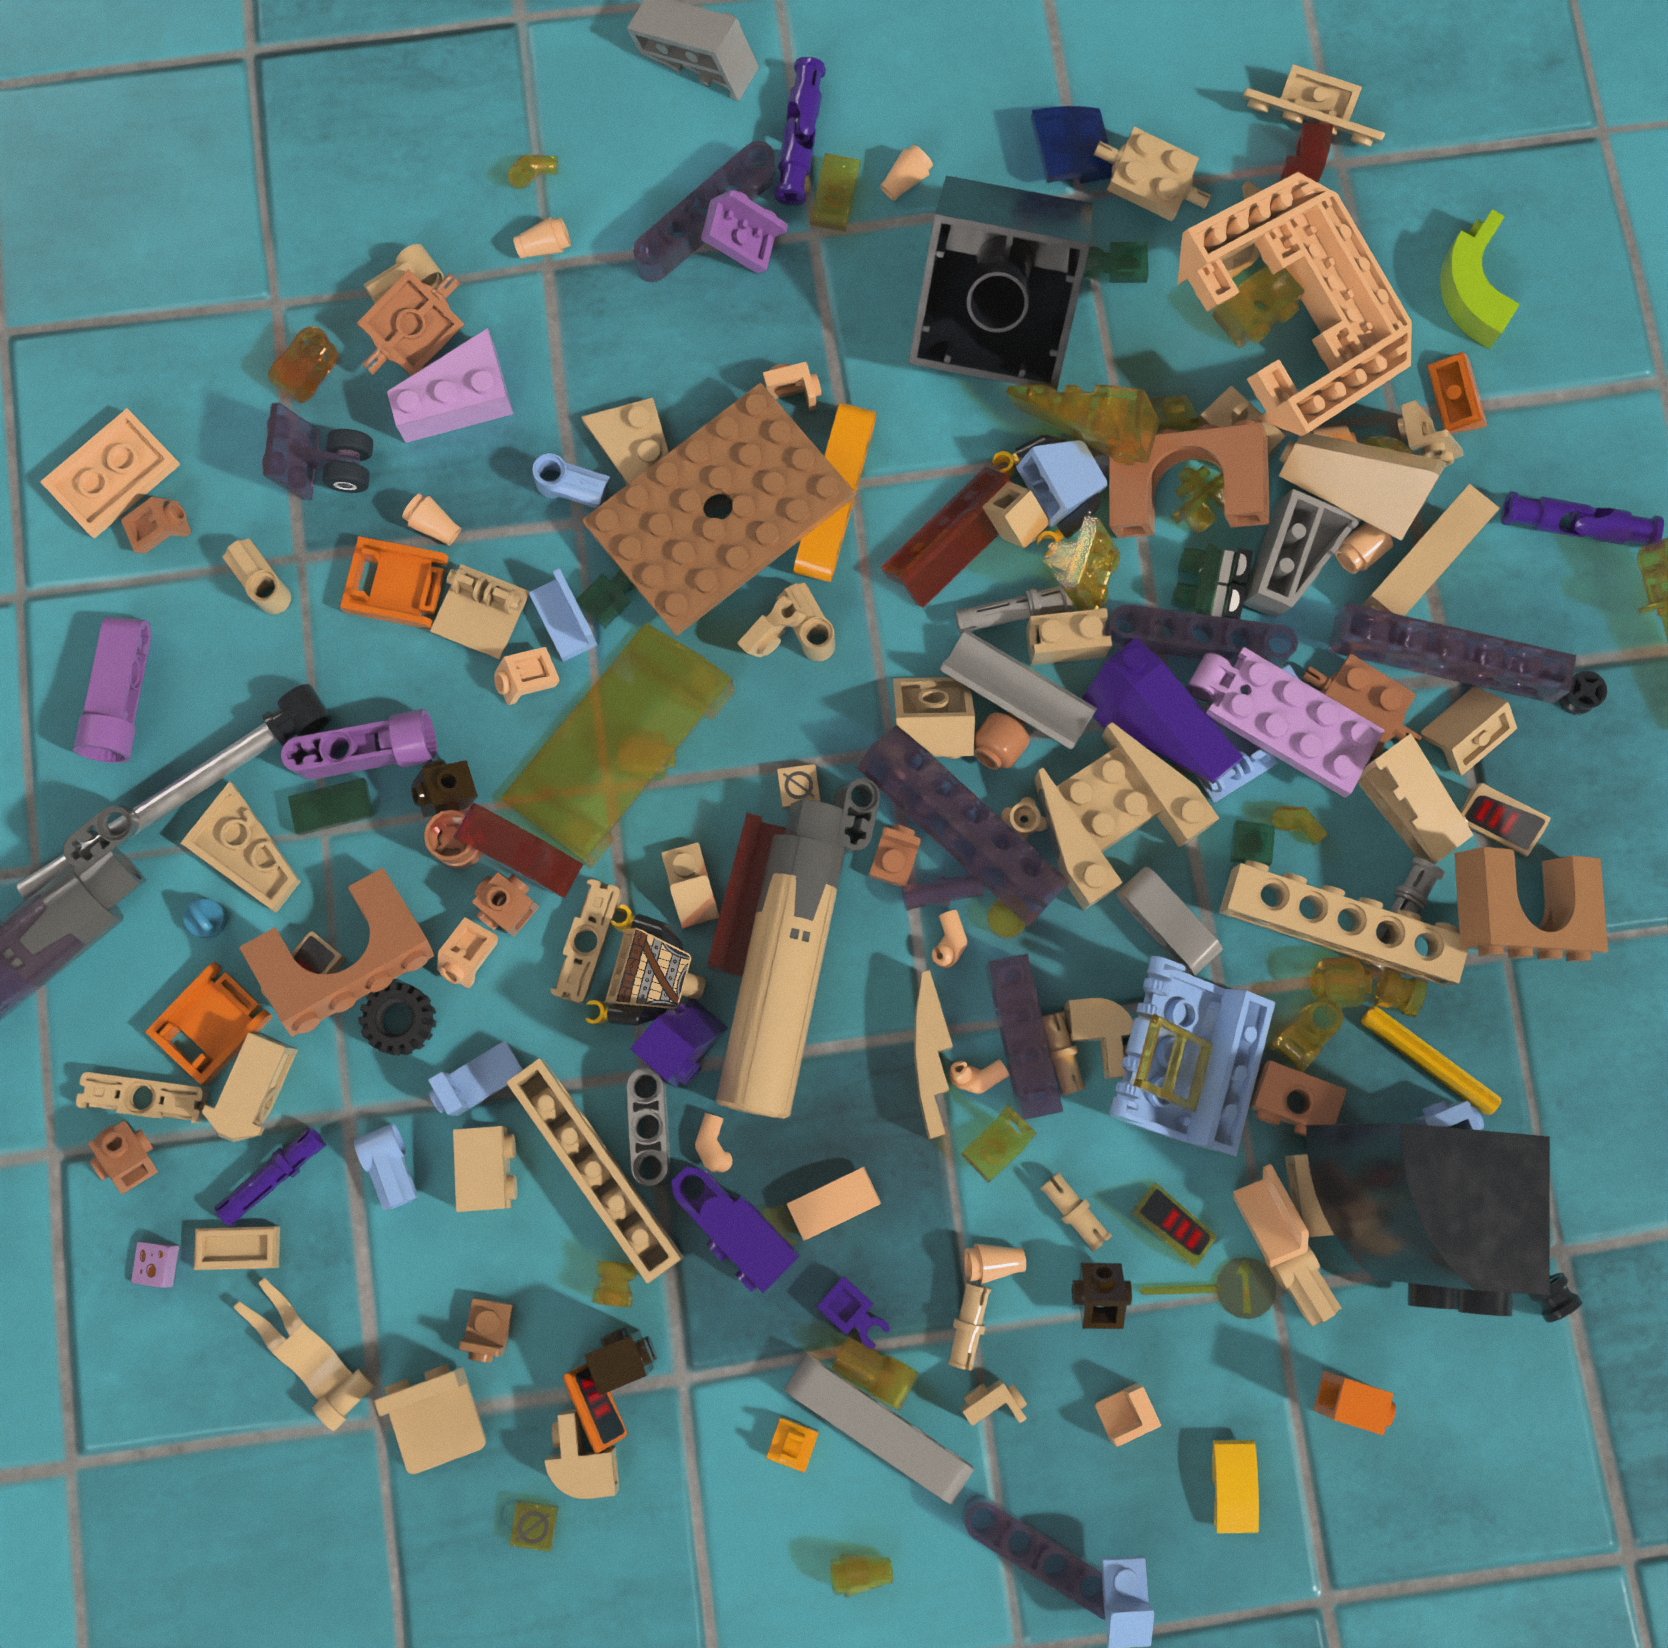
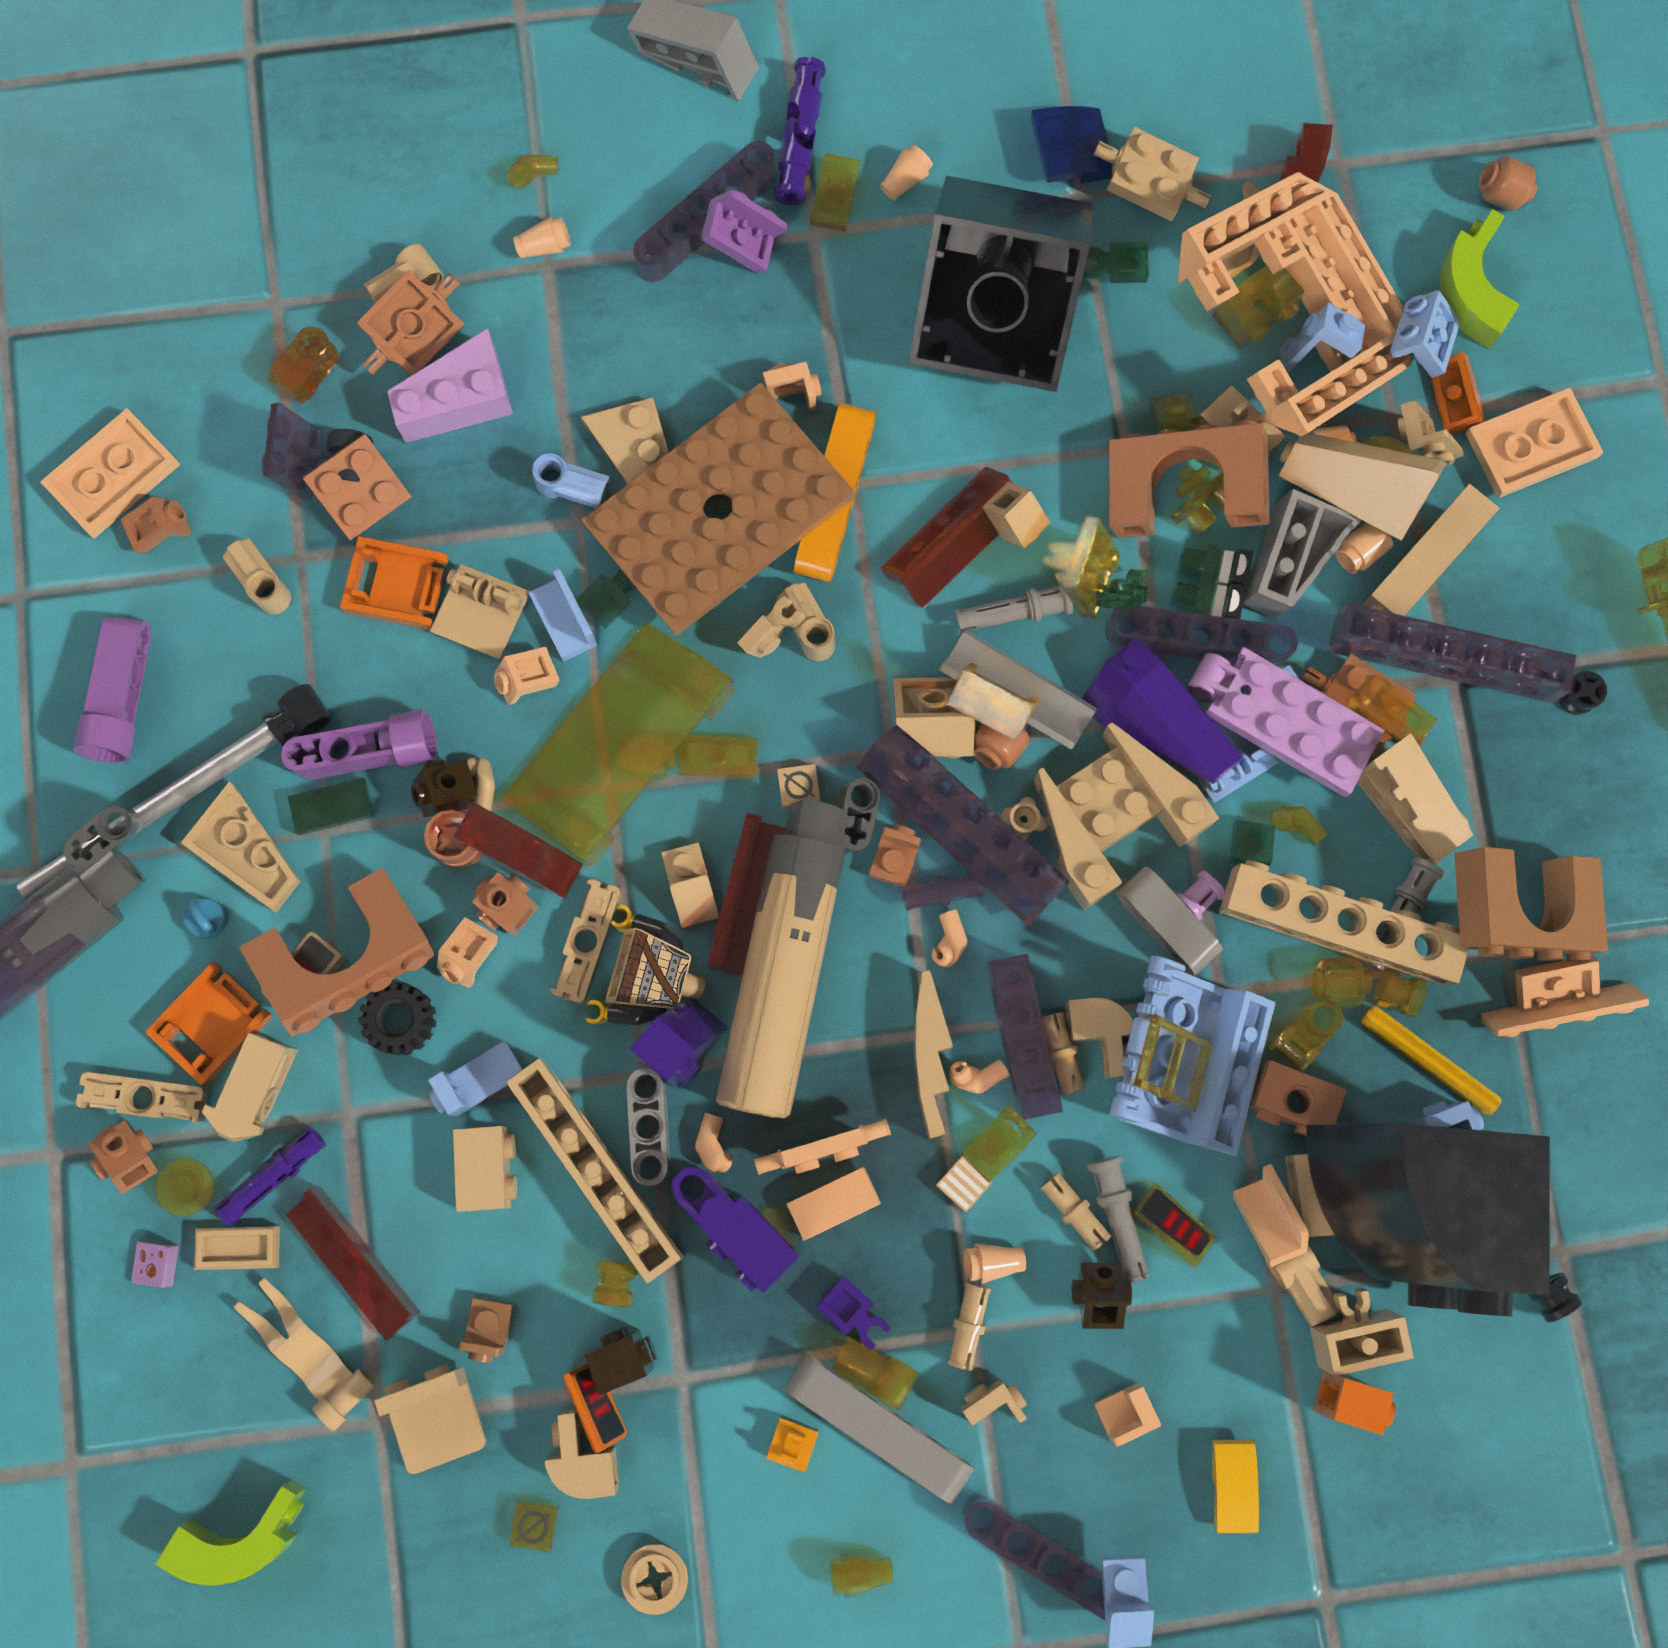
(185, 1187): none -> clear yellow piece
(211, 1560): none -> lime arch
(352, 1263): none -> clear red panel
(361, 503): none -> nougat plate
(383, 1157): light blue piece -> none
(429, 518): light nougat cone -> none
(485, 783): none -> tan arm
(645, 1597): none -> tan gear
(718, 756): none -> clear yellow plate
(840, 1146): none -> light nougat plate
(963, 1184): none -> tile
(992, 703): none -> clear yellow hinge
(1003, 921): clear yellow tile -> none
(1062, 480): light blue torso -> none
(1068, 637): tan brick -> none
(1109, 419): clear yellow wedge -> none
(1115, 1200): none -> light grey pin
(1124, 593): none -> clear green plate
(1202, 894): none -> lavender bush
(1242, 1287): clear yellow piece -> none
(1319, 100): tan bracket -> none
(1331, 326): none -> light blue bracket
(1361, 1339): none -> tan brick
(1391, 709): none -> clear yellow slope
(1428, 331): none -> light blue bracket
(1471, 728): tan panel -> none
(1504, 819): slope -> none
(1508, 183): none -> nougat head
(1533, 443): none -> light nougat plate
(1560, 995): none -> light nougat bracket
(1603, 524): dark purple piece -> none

